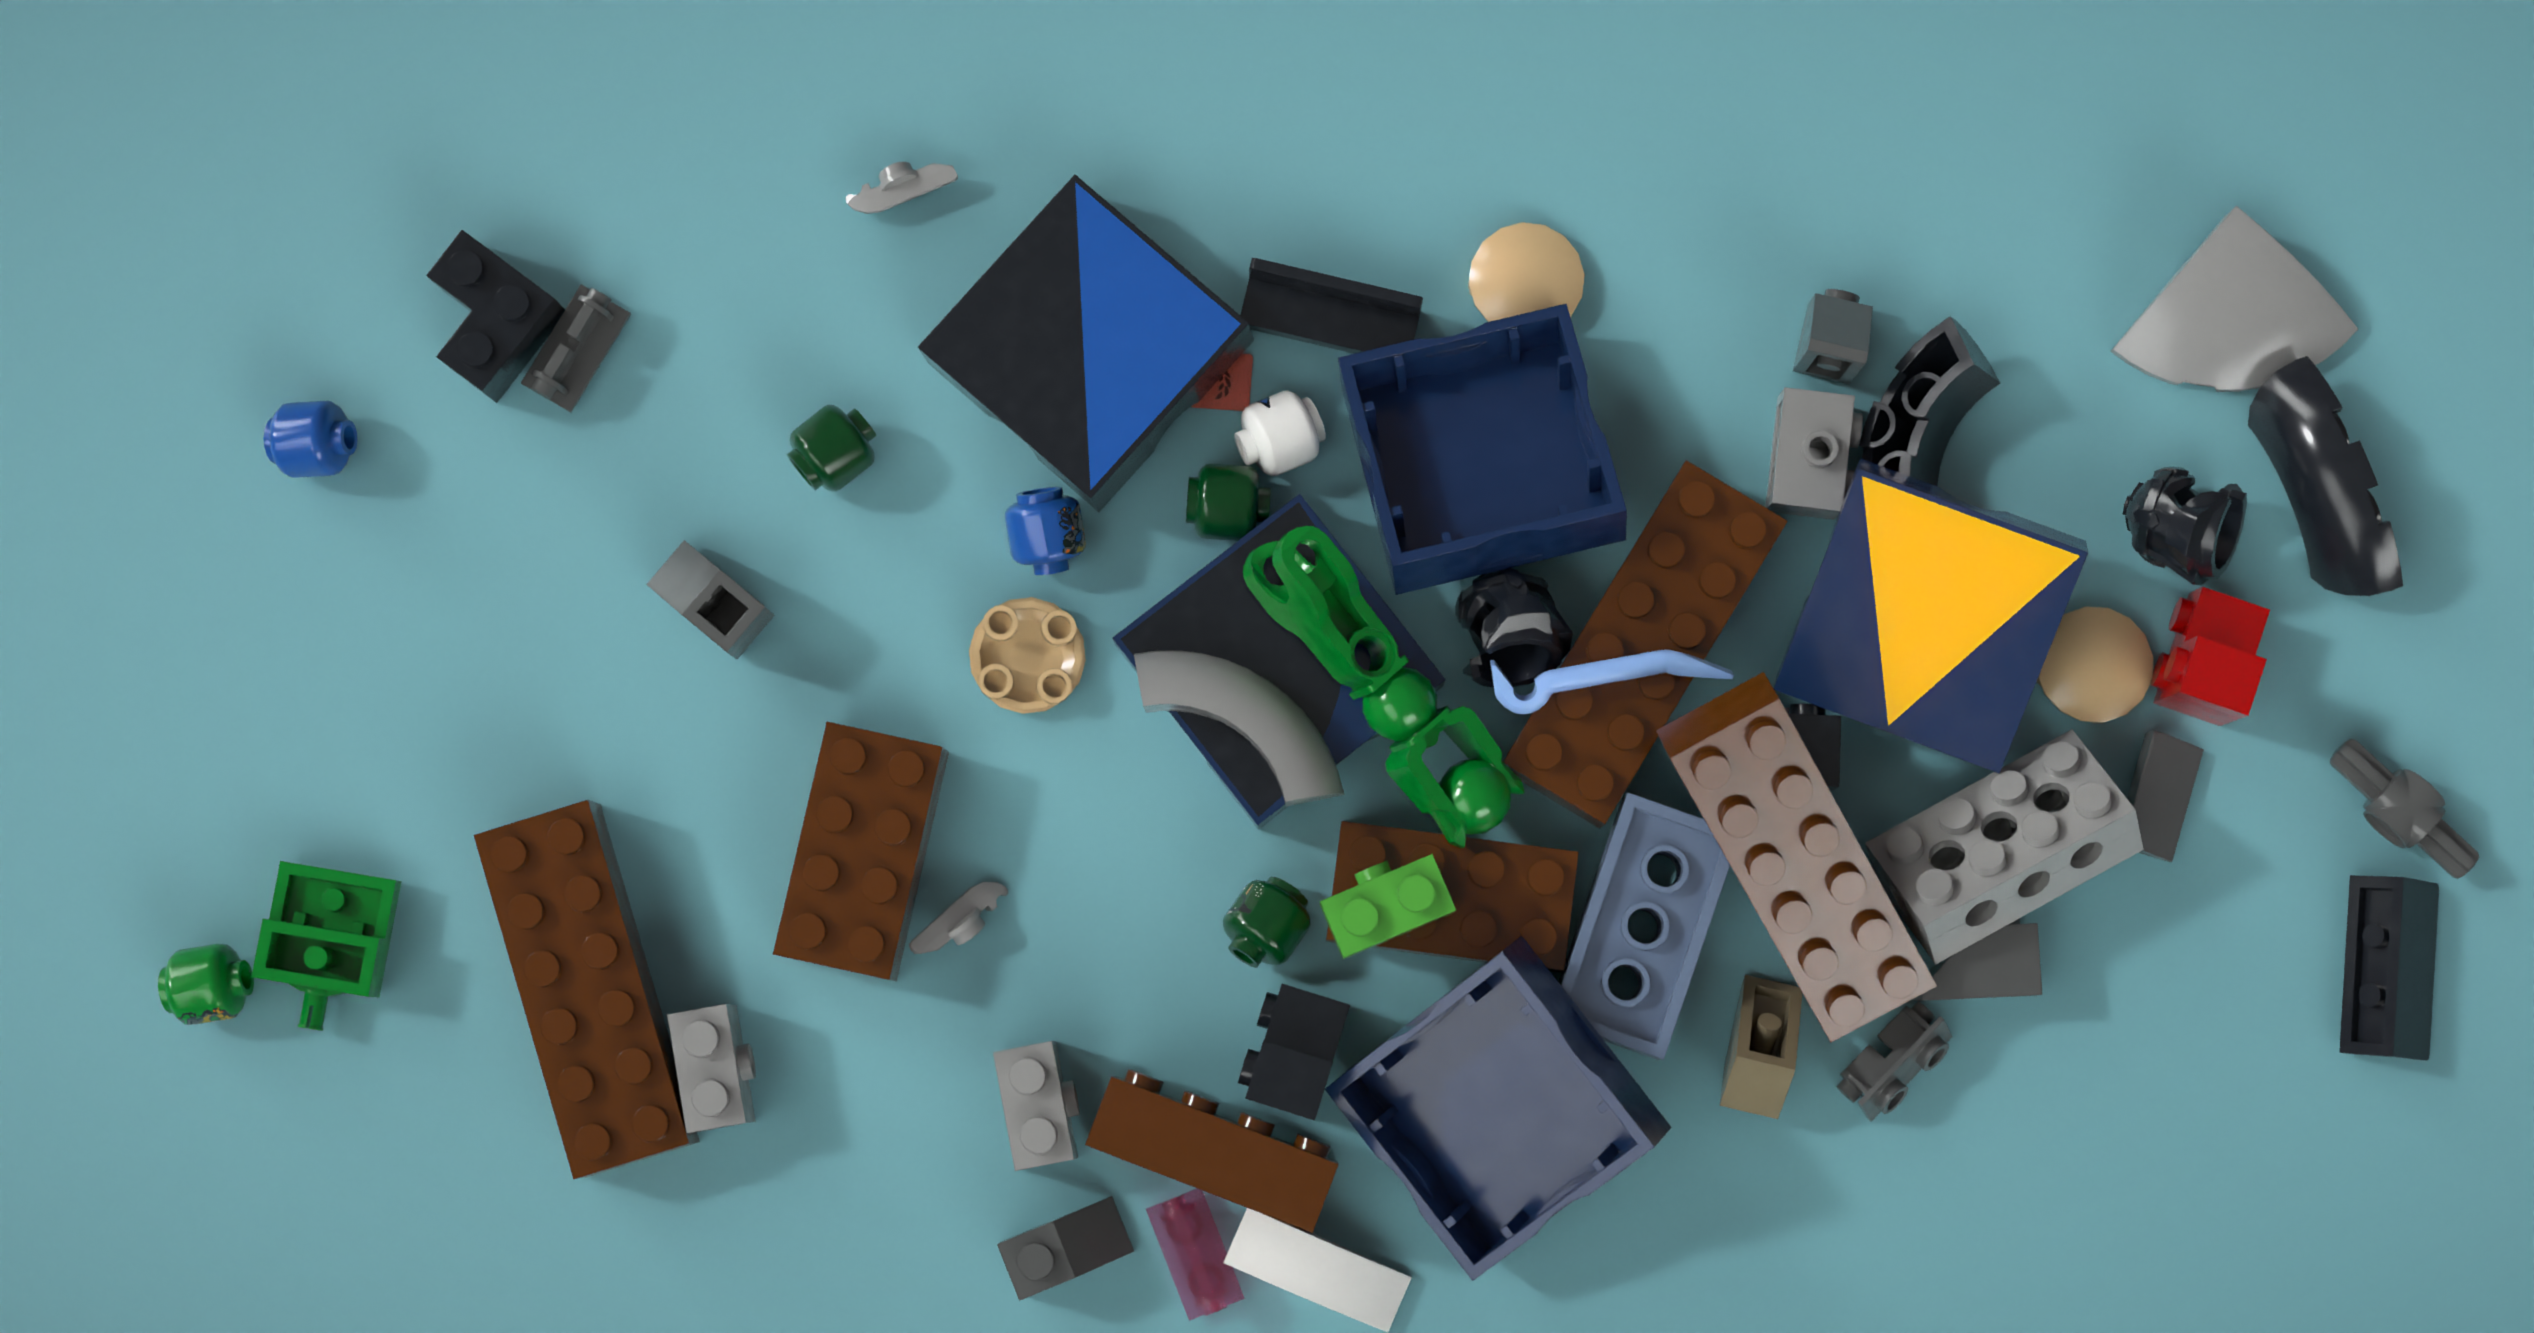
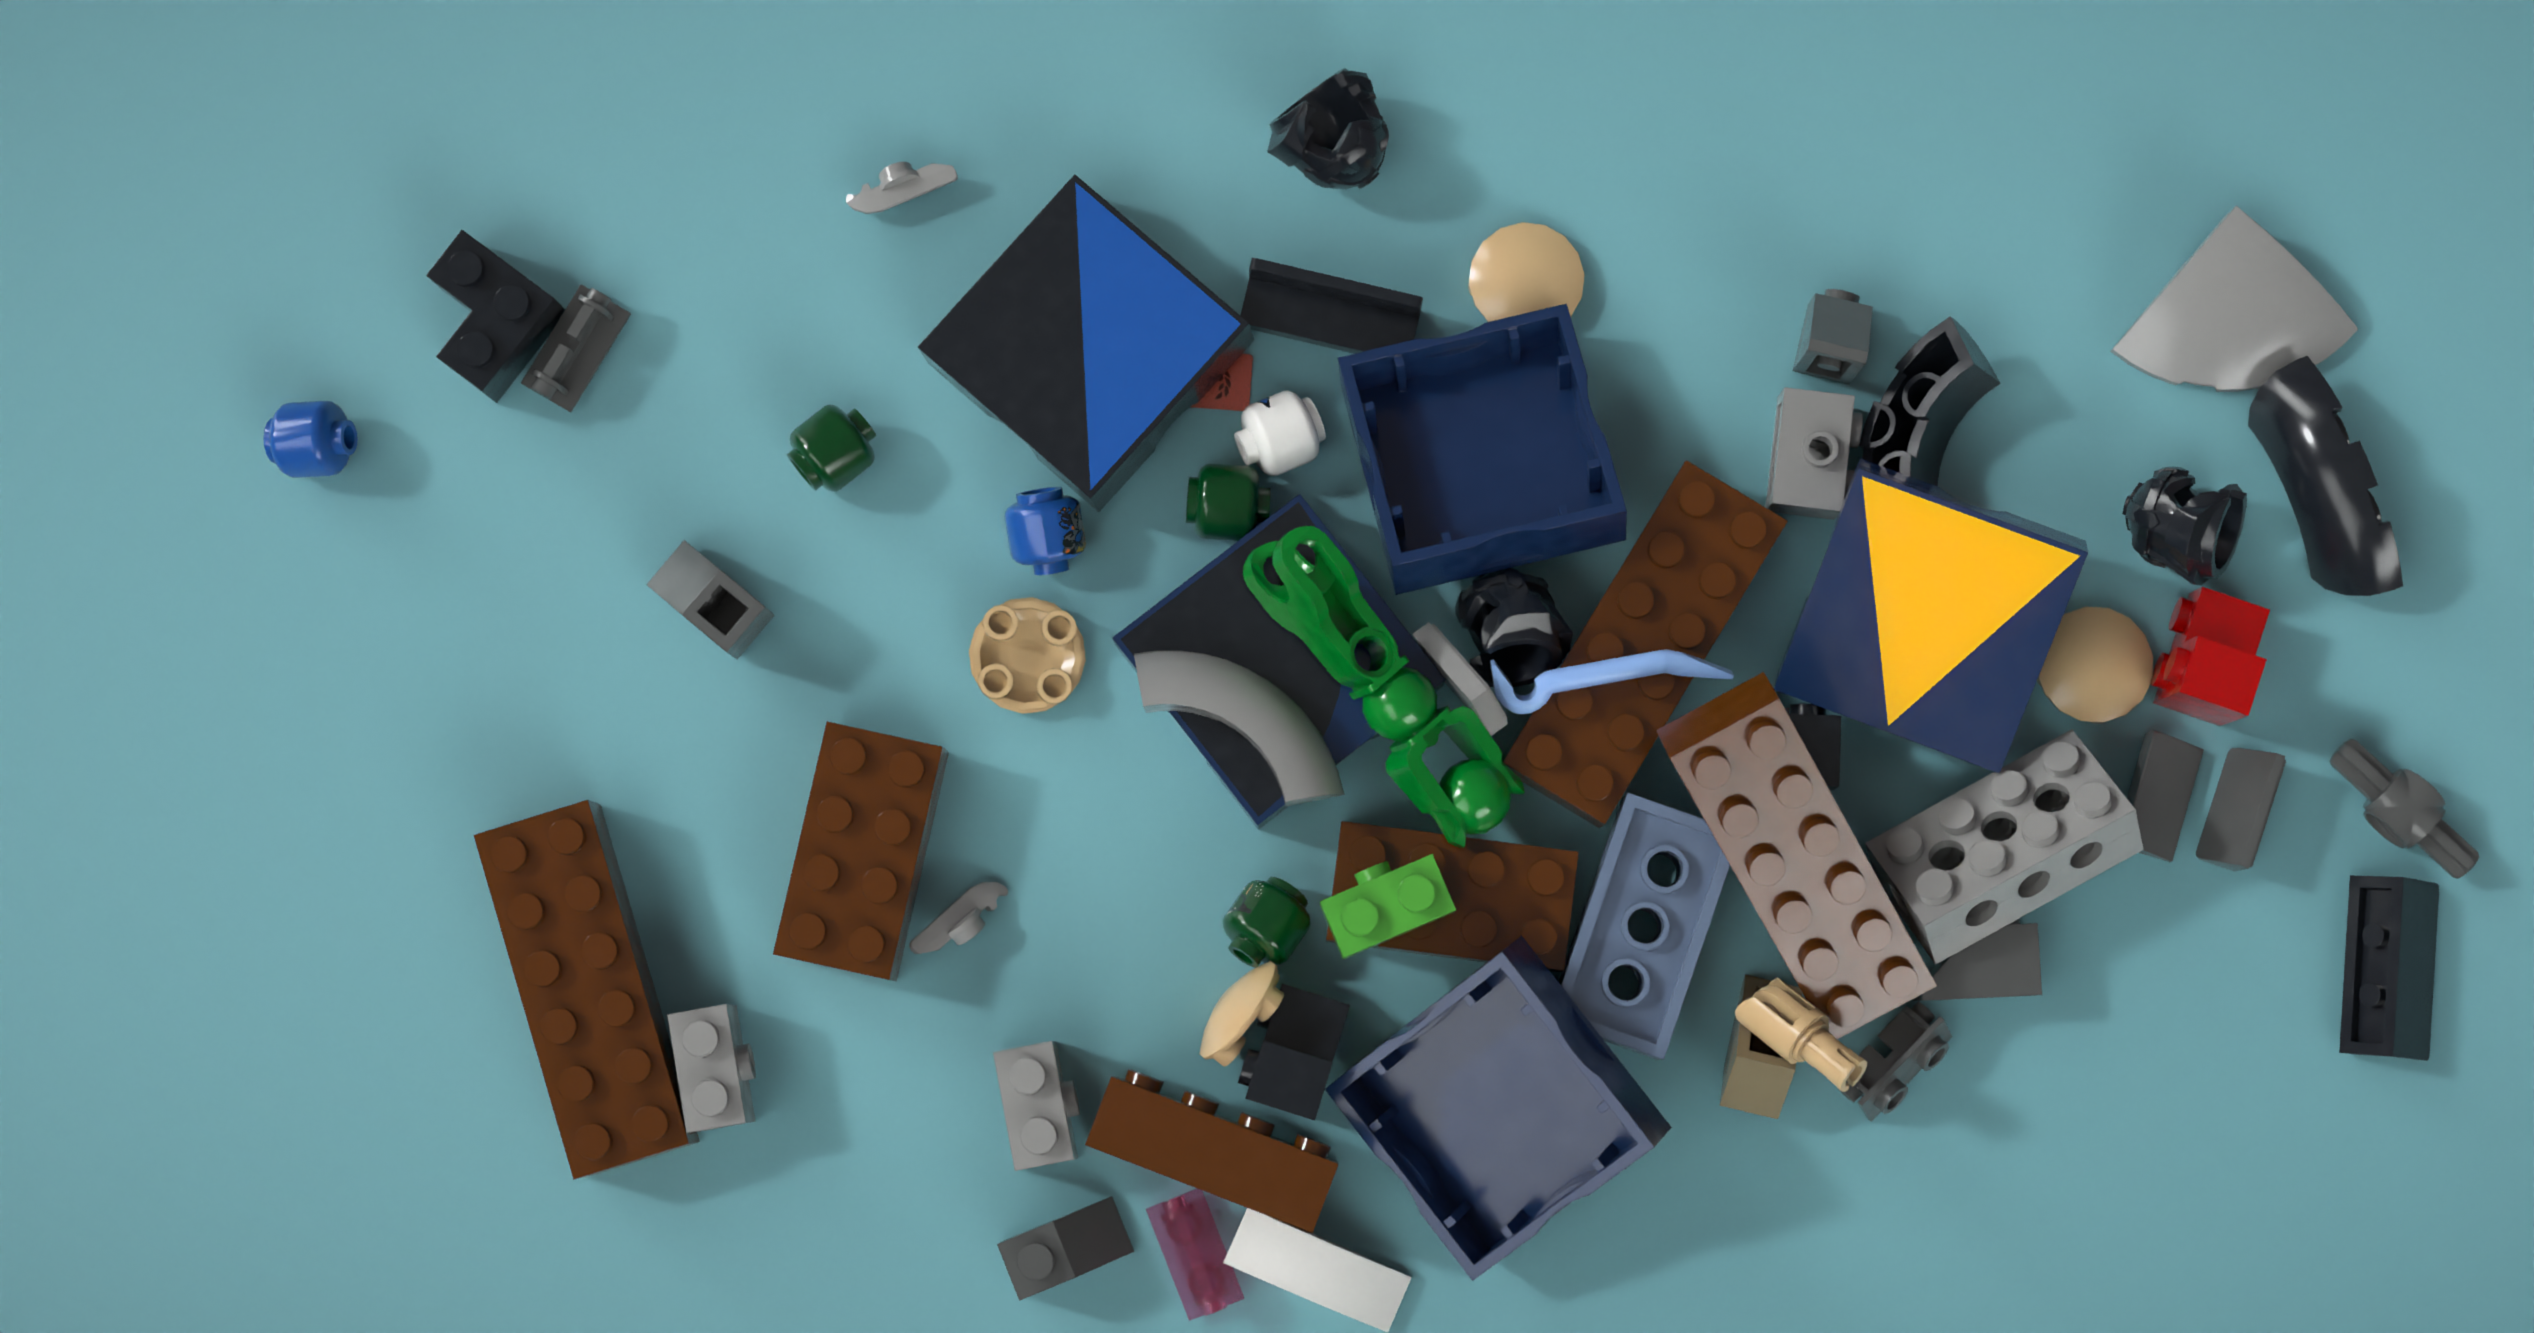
(205, 984): green head -> none
(326, 935): green plate -> none
(1236, 1010): none -> tan dish
(1333, 133): none -> black helmet
(1461, 677): none -> light grey tile
(1799, 1033): none -> tan arm
(2240, 808): none -> dark grey slope

